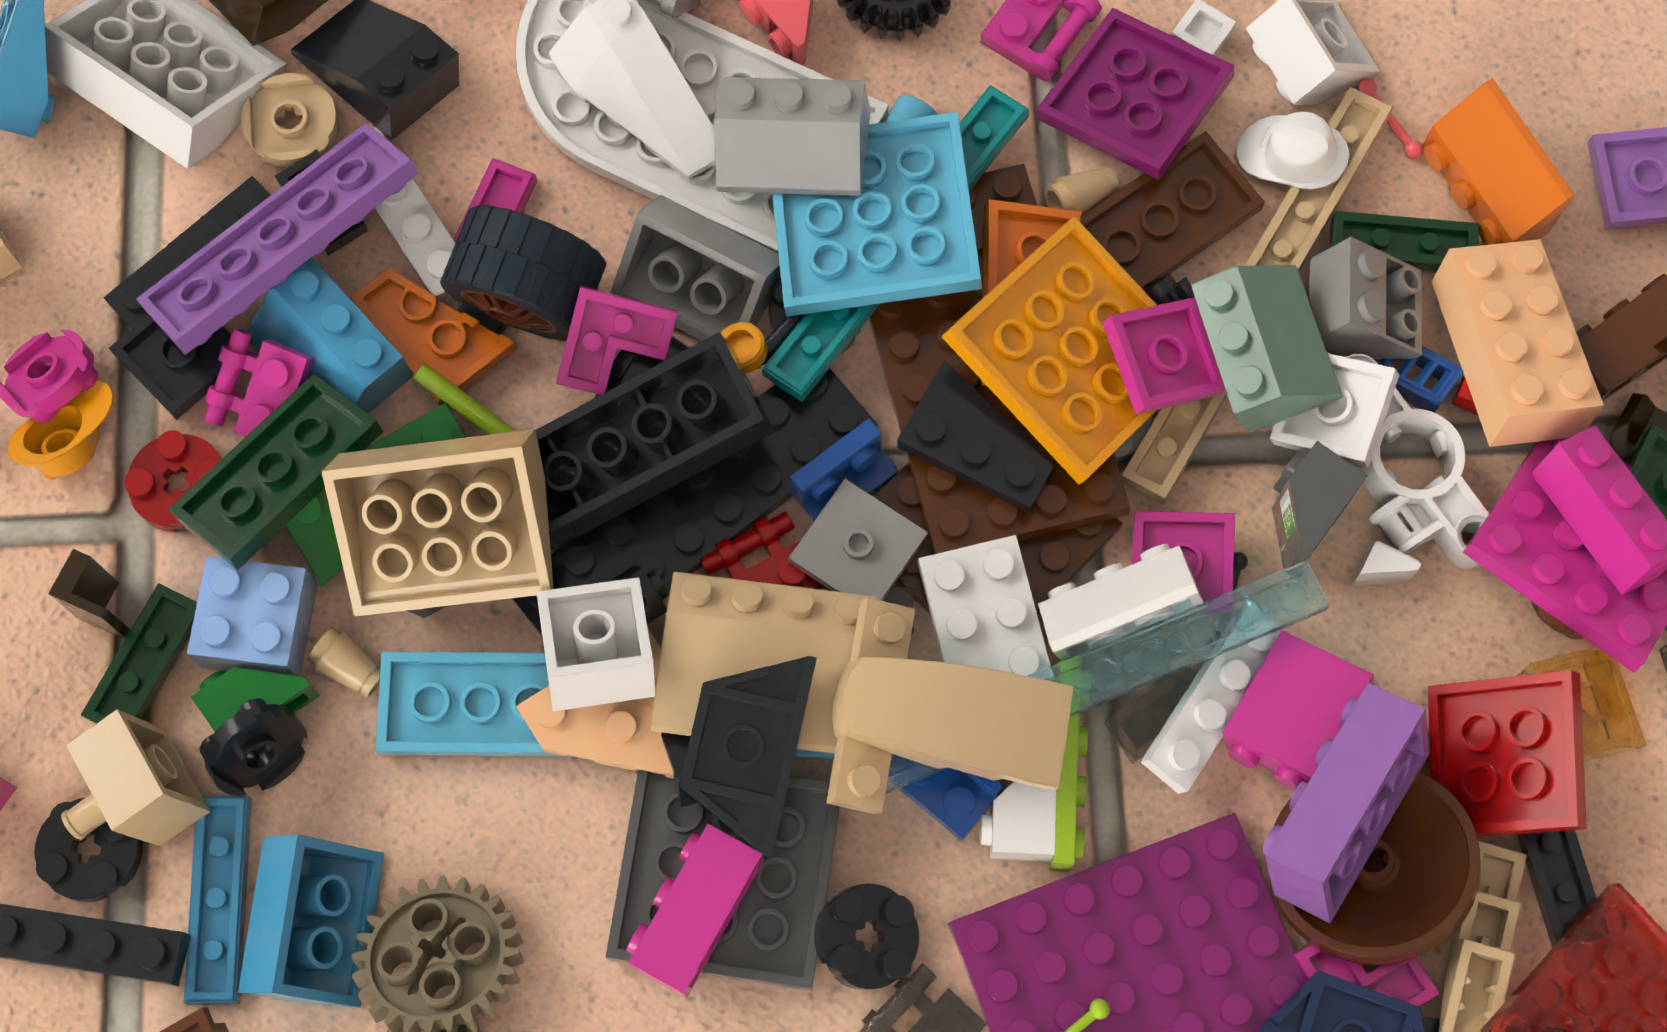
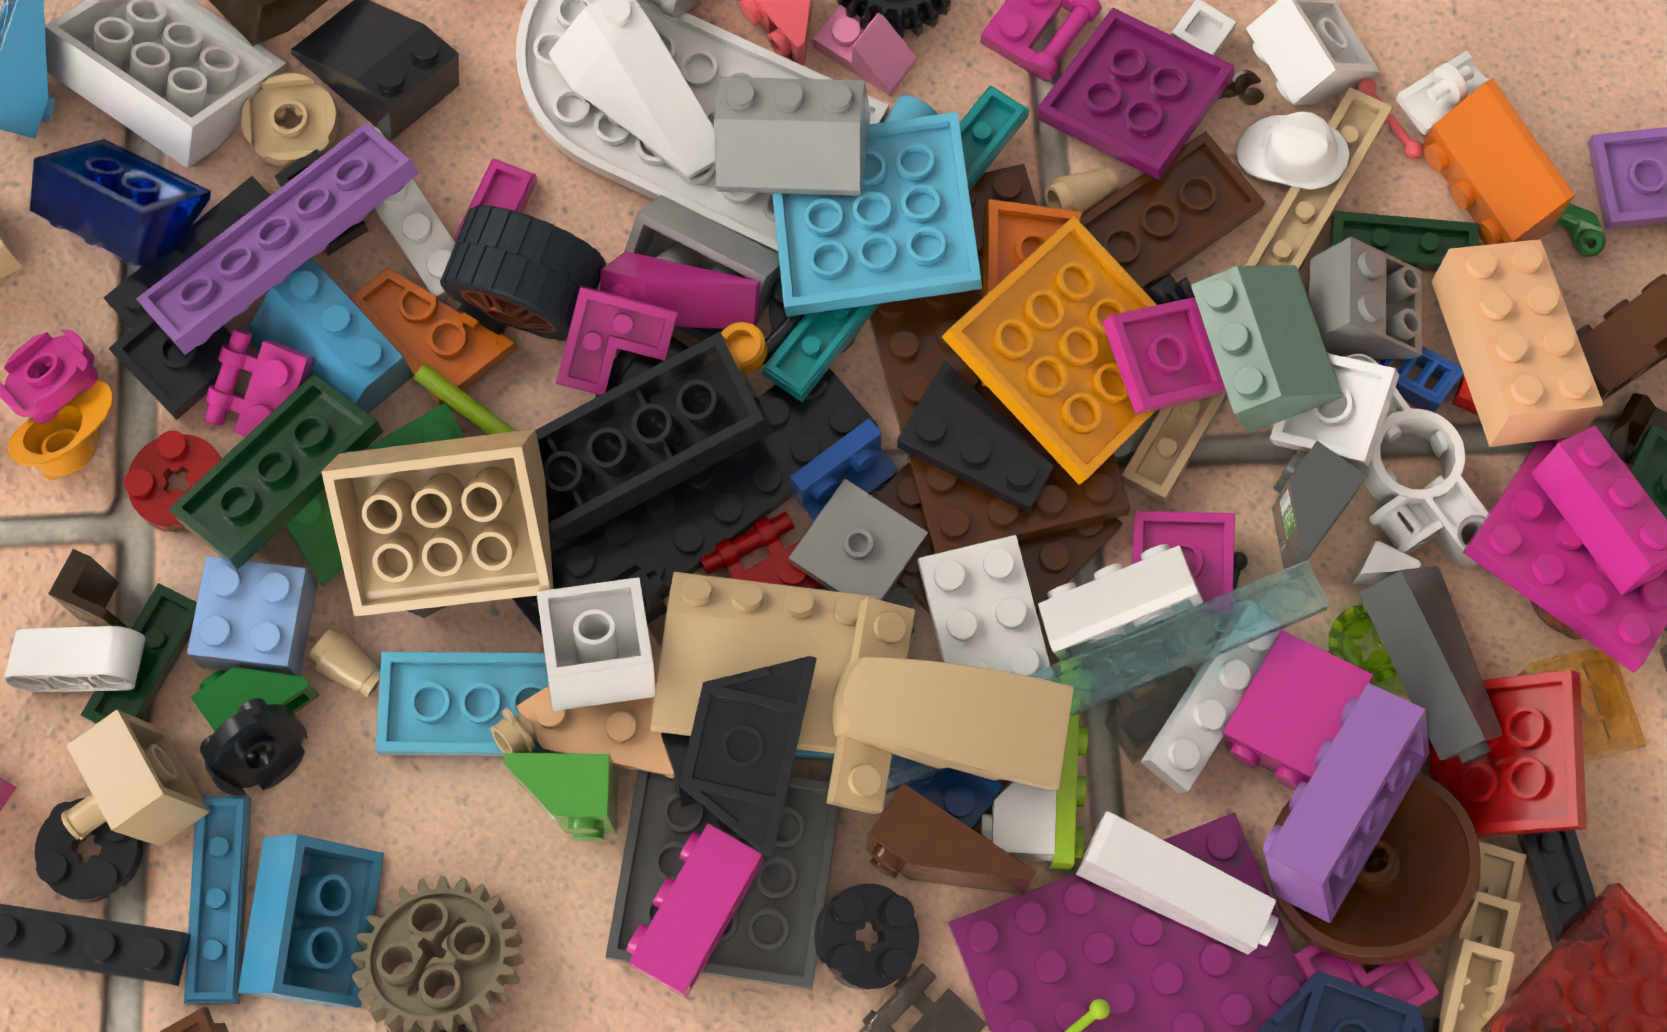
(75, 659): none -> white beam
(116, 200): none -> clear blue slope
(514, 733): none -> tan plate
(571, 789): none -> bright green slope
(698, 294): none -> dark pink slope
(871, 53): none -> bright pink slope
(937, 848): none -> reddish brown slope
(1177, 885): none -> white slope
(1238, 87): none -> dark brown hand
(1354, 625): none -> clear neon green gear
(1433, 660): none -> dark grey slope
(1440, 92): none -> white hips
(1583, 230): none -> green arm

